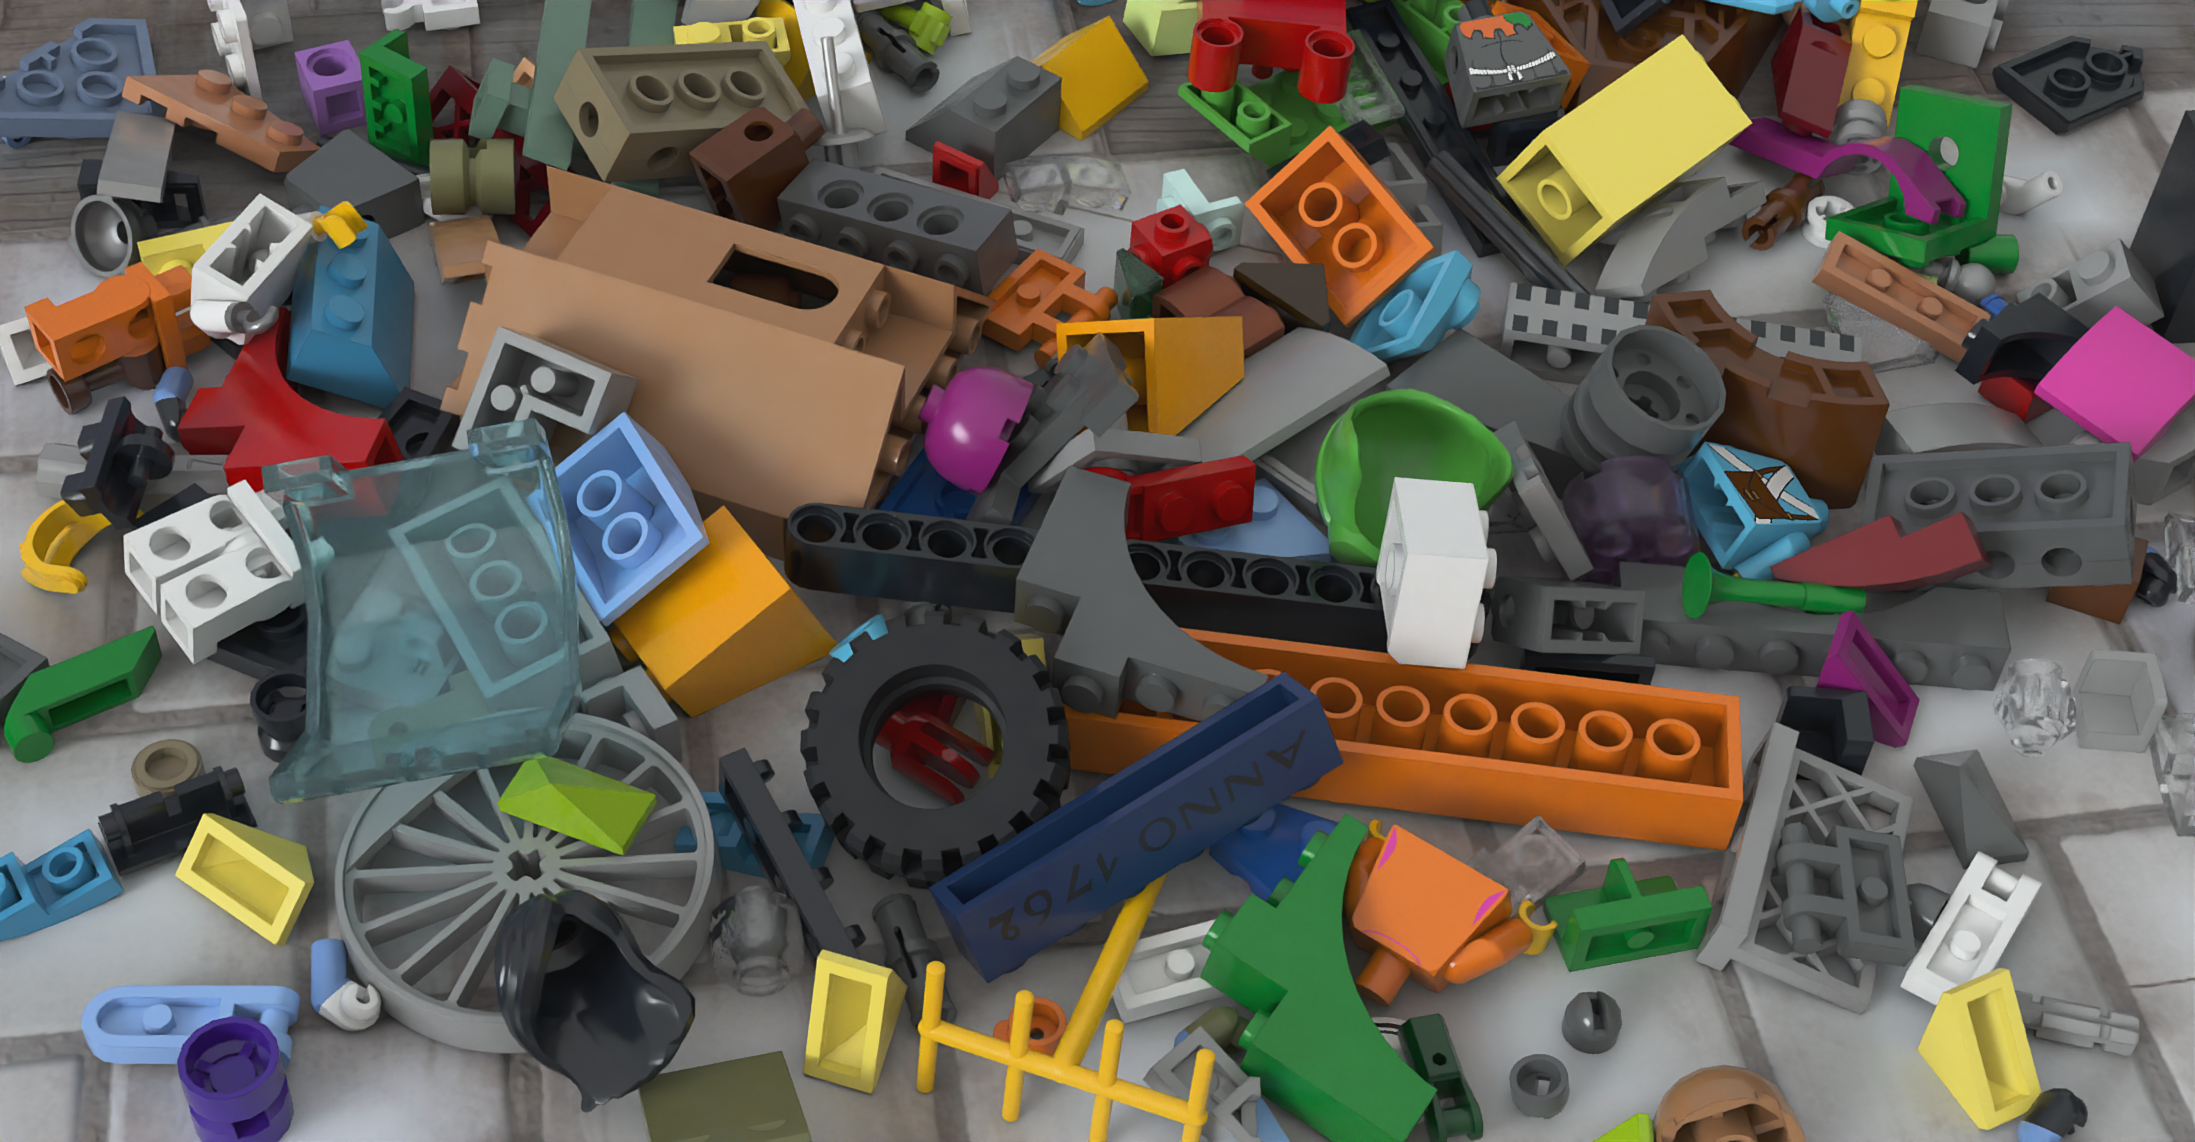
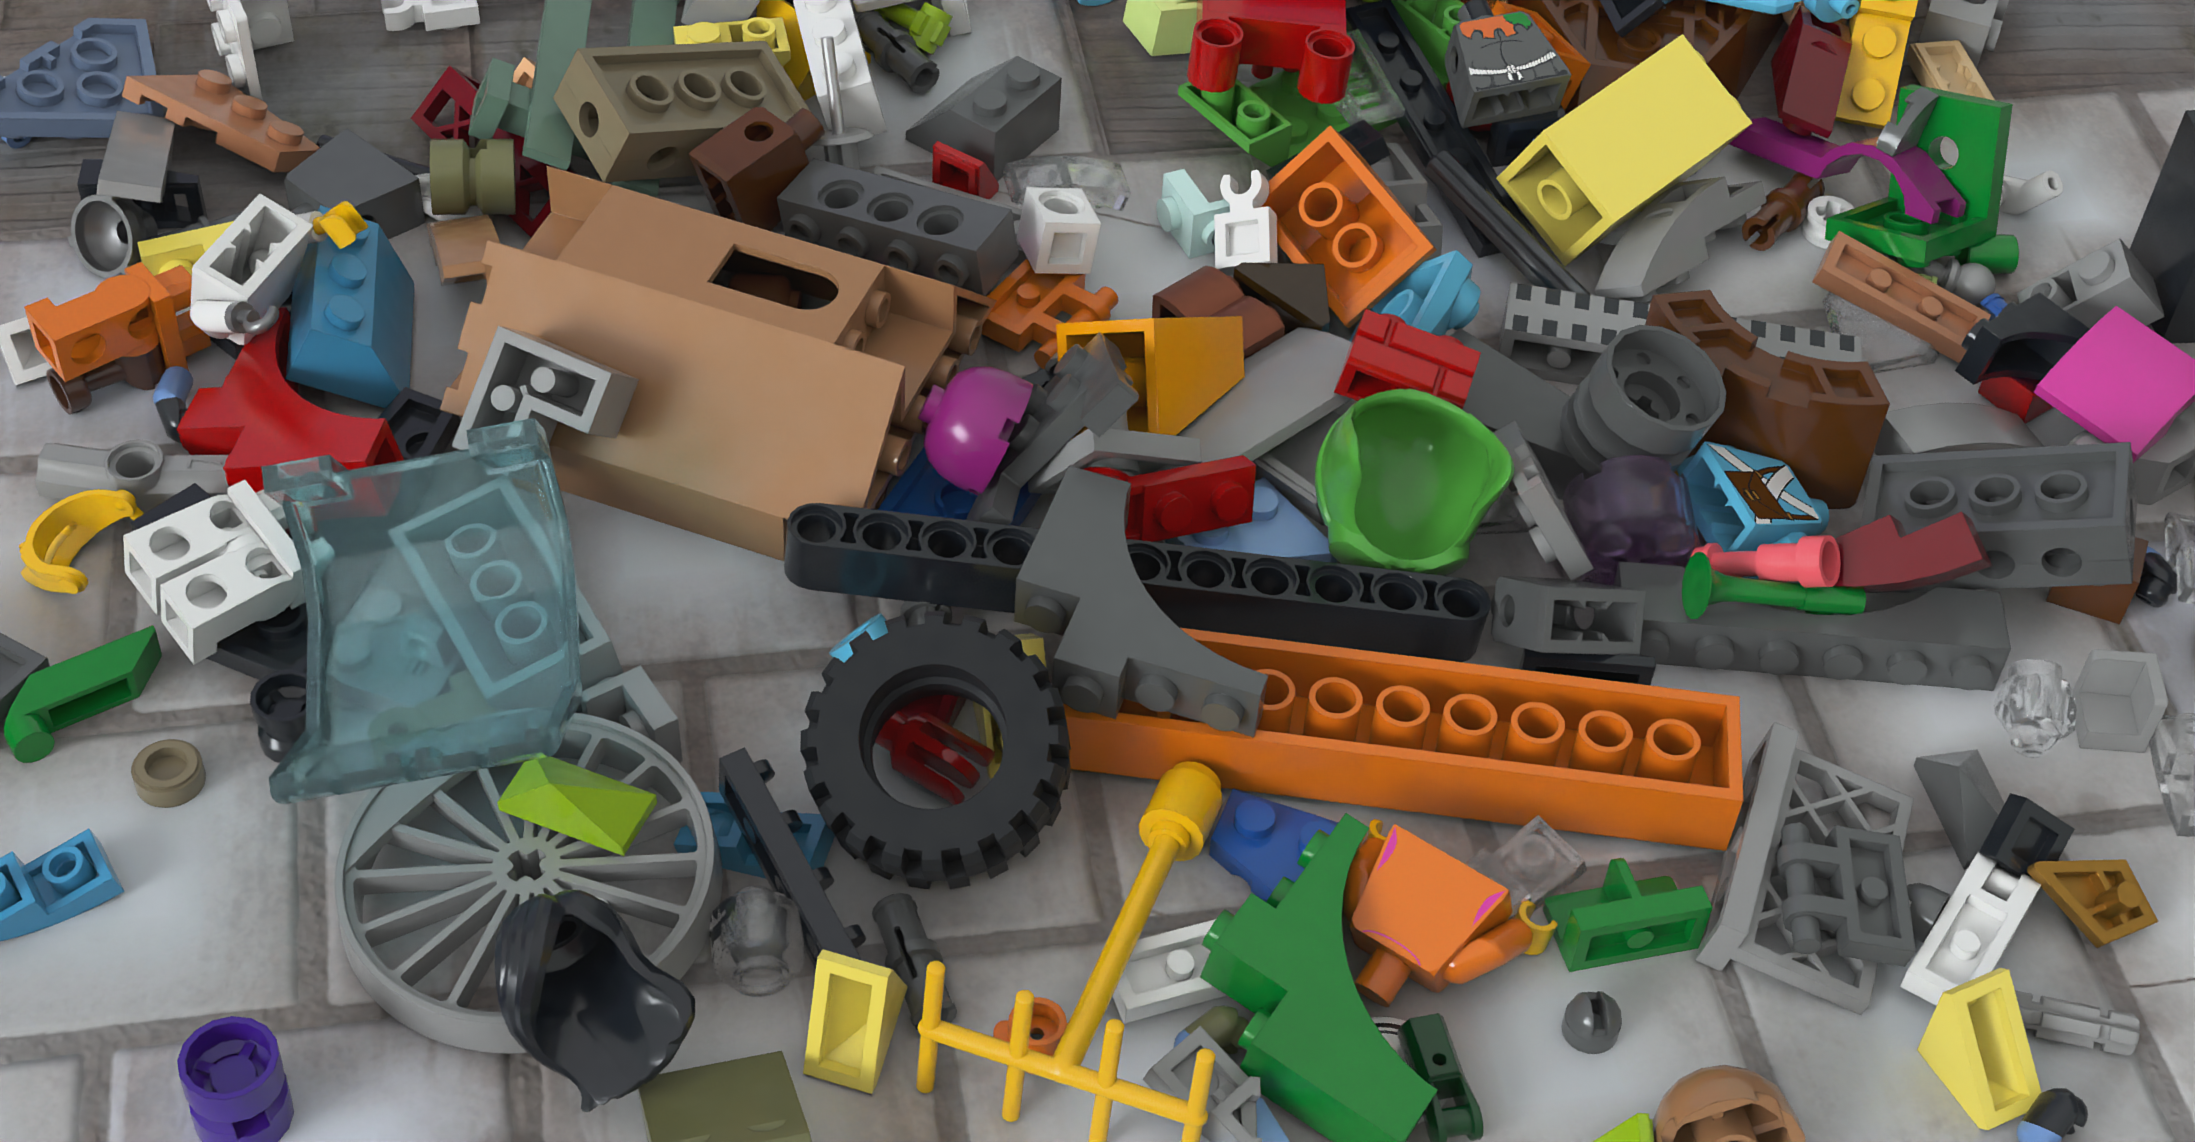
(119, 463): black hips -> none
(155, 1020): light blue plate -> none
(161, 828): black hinge -> none
(249, 874): light yellow slope -> none
(332, 86): medium lavender brick -> none
(337, 996): arm -> none
(396, 99): green bracket -> none
(627, 516): light blue slope -> none
(720, 624): light orange slope -> none
(1058, 230): none -> white brick
(1096, 76): yellow slope -> none
(1135, 286): clear green slope -> none
(1136, 826): dark blue brick -> none
(1171, 243): red brick -> none
(1248, 229): none -> white plate
(1399, 356): none -> red brick
(1434, 572): white hinge -> none
(1524, 1085): dark grey hinge -> none
(1810, 562): none -> coral piece
(1830, 724): black panel -> none
(1856, 122): light grey wheel -> none
(1861, 665): magenta slope -> none
(1901, 137): none -> dark grey tile
(1947, 68): none -> tan plate
(2025, 836): none -> black plate
(2072, 82): black tile -> none
(2096, 896): none -> pearl gold piece

